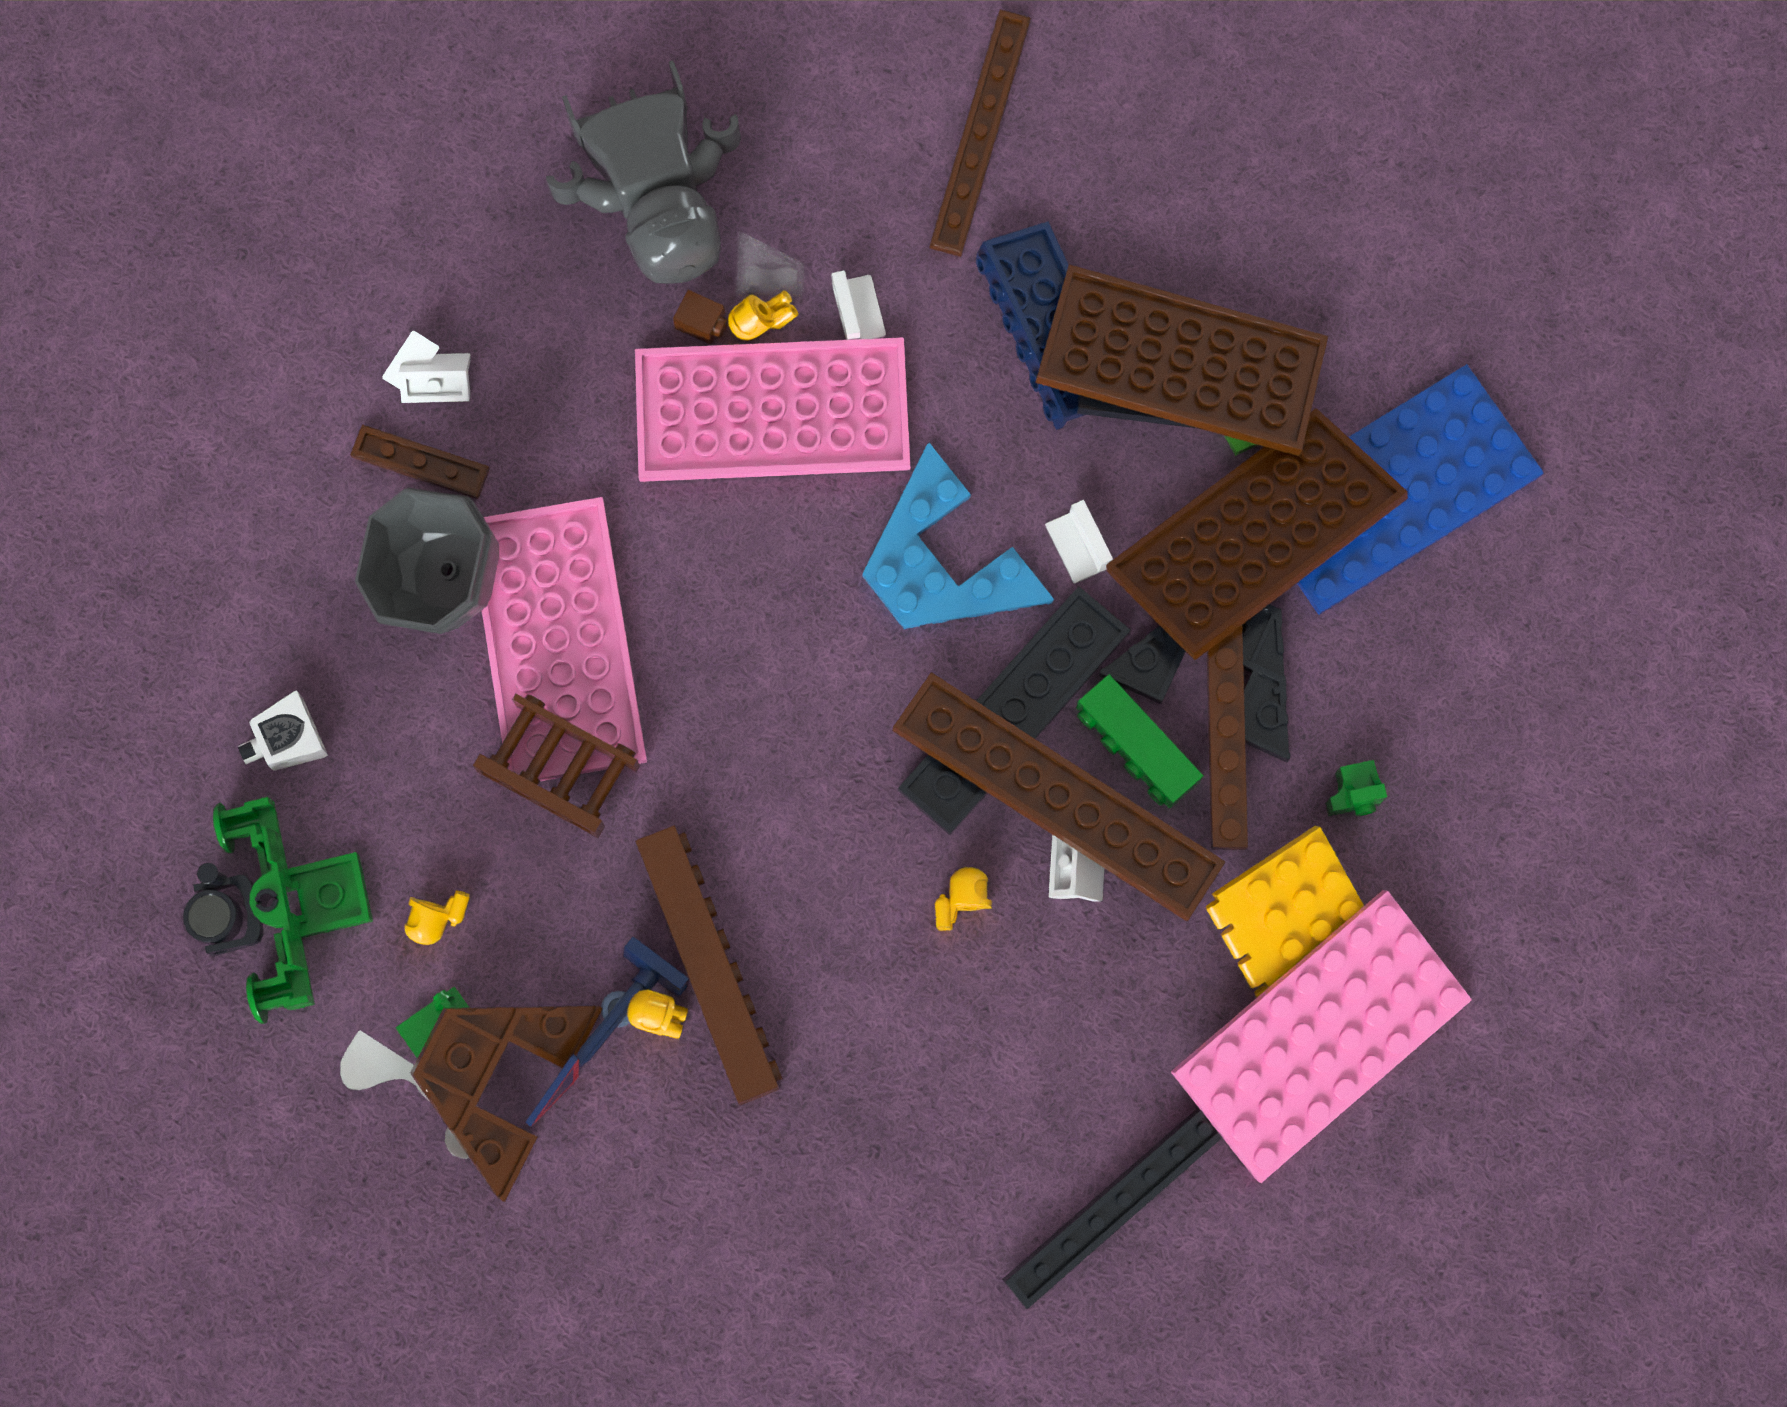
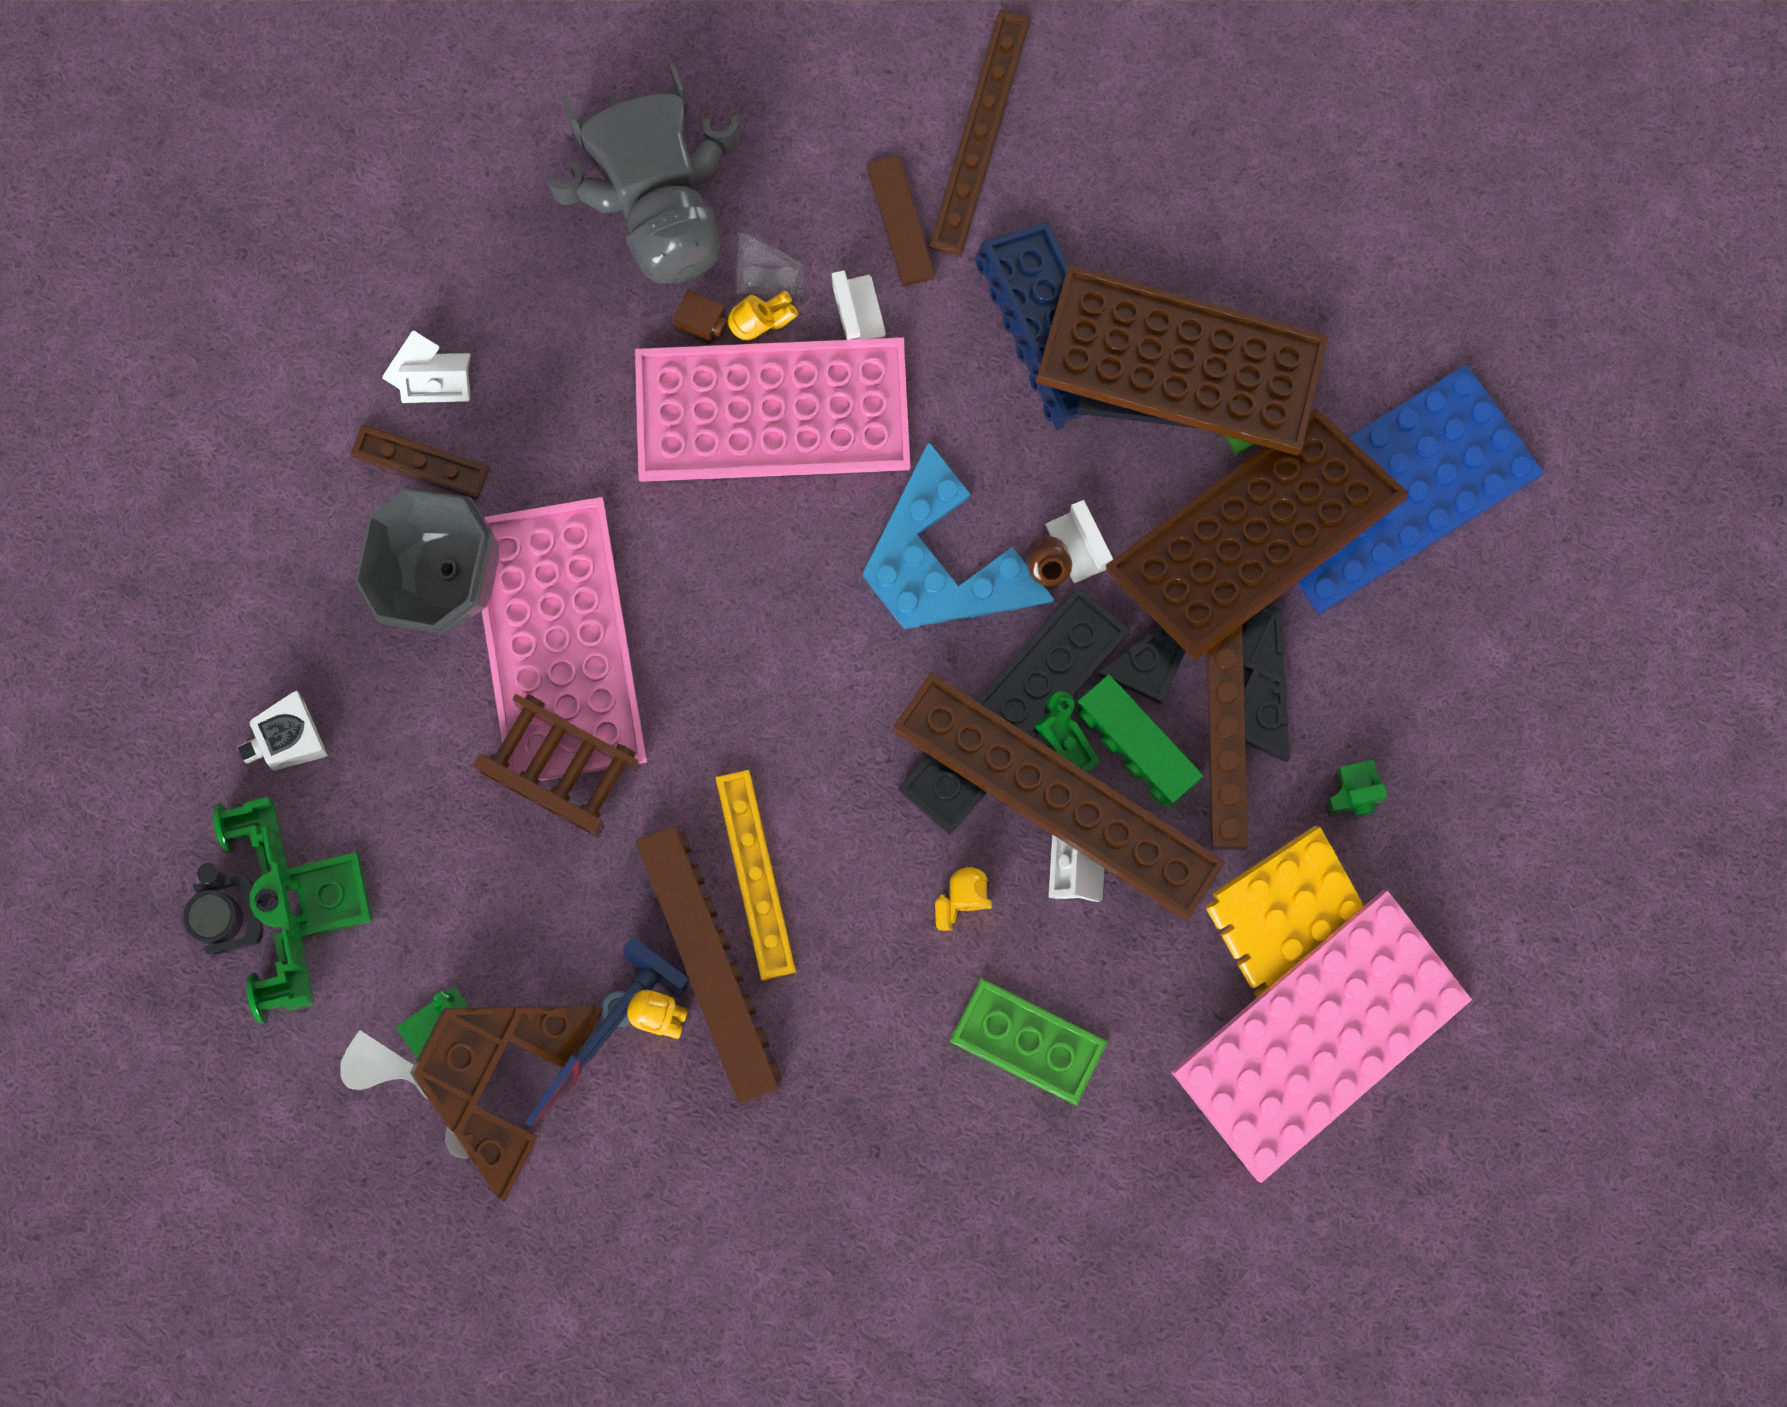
(428, 919): yellow piece -> none
(755, 875): none -> yellow tile
(900, 221): none -> reddish brown tile
(1028, 1041): none -> bright green tile
(1048, 561): none -> reddish brown head
(1064, 734): none -> green hinge
(1112, 1208): black plate -> none

